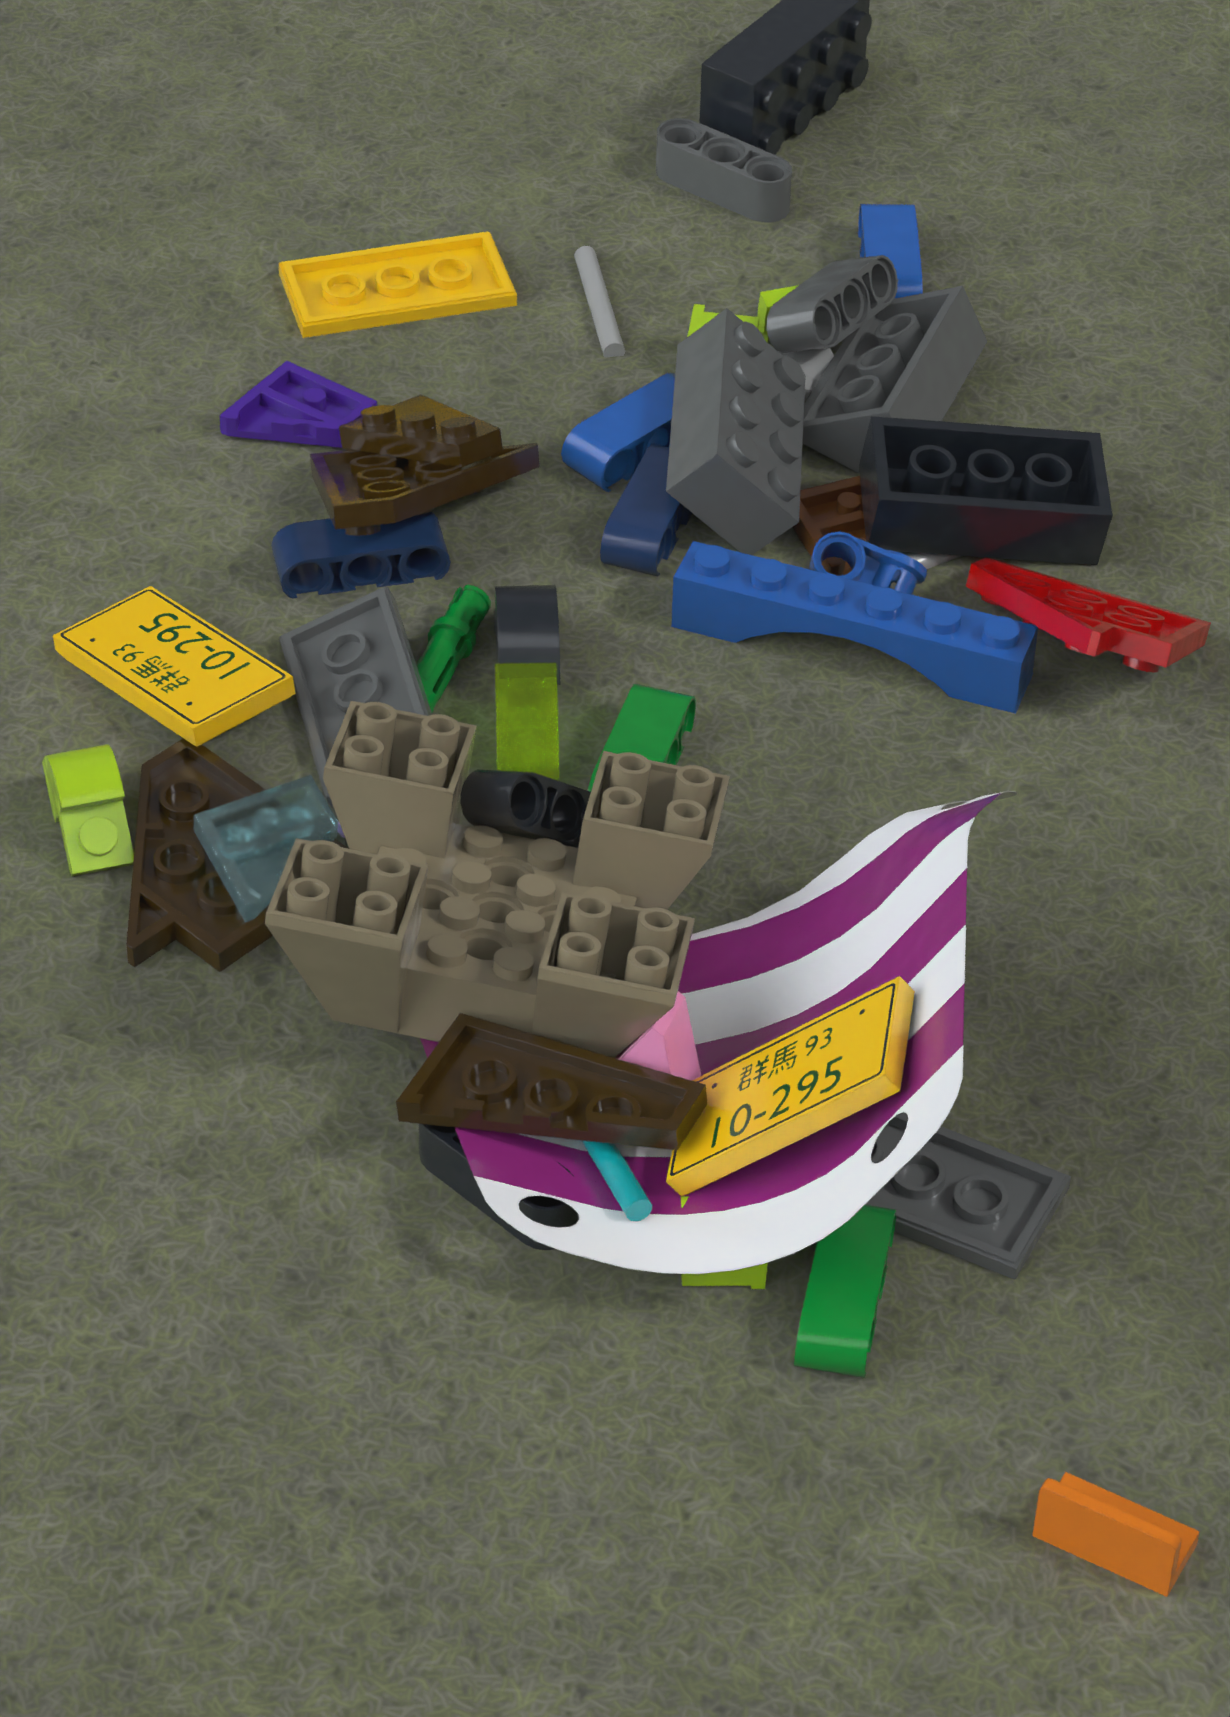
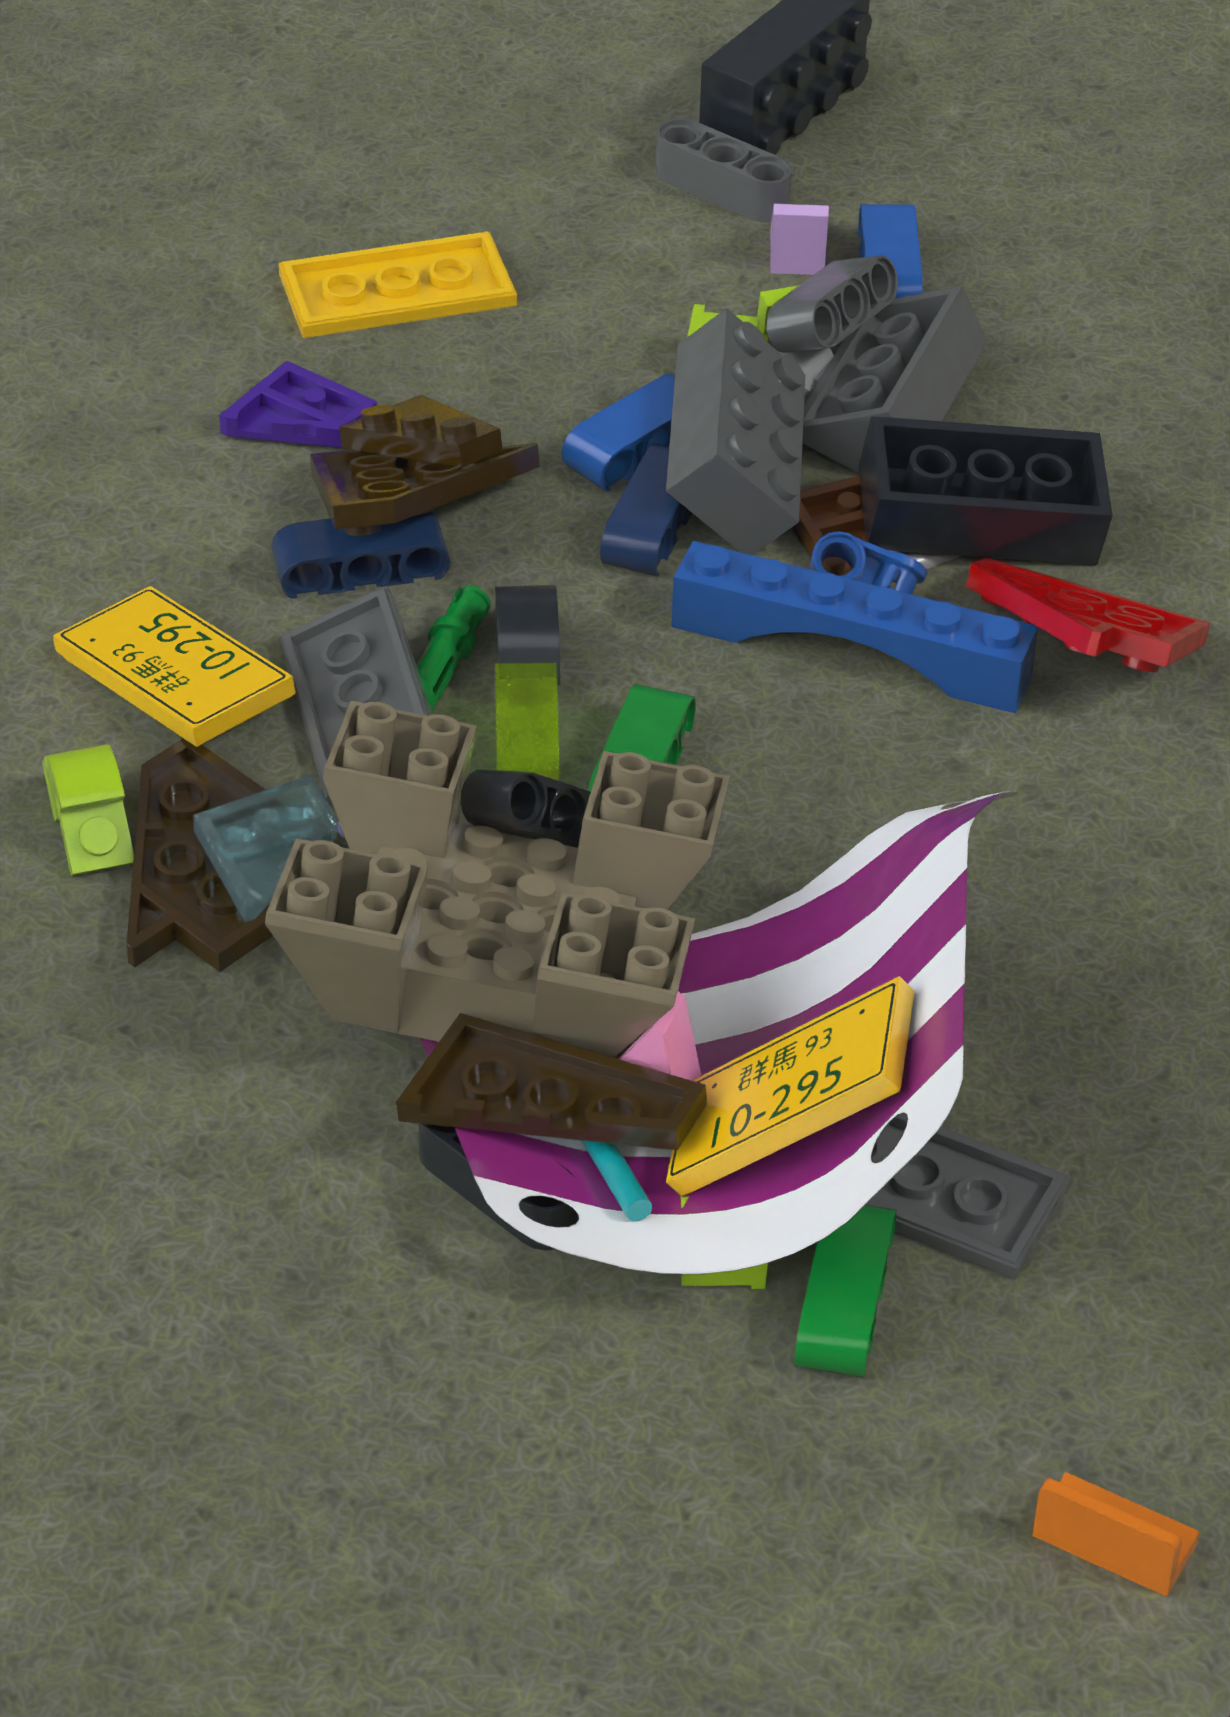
(599, 302): light grey bar -> none
(798, 238): none -> lavender slope

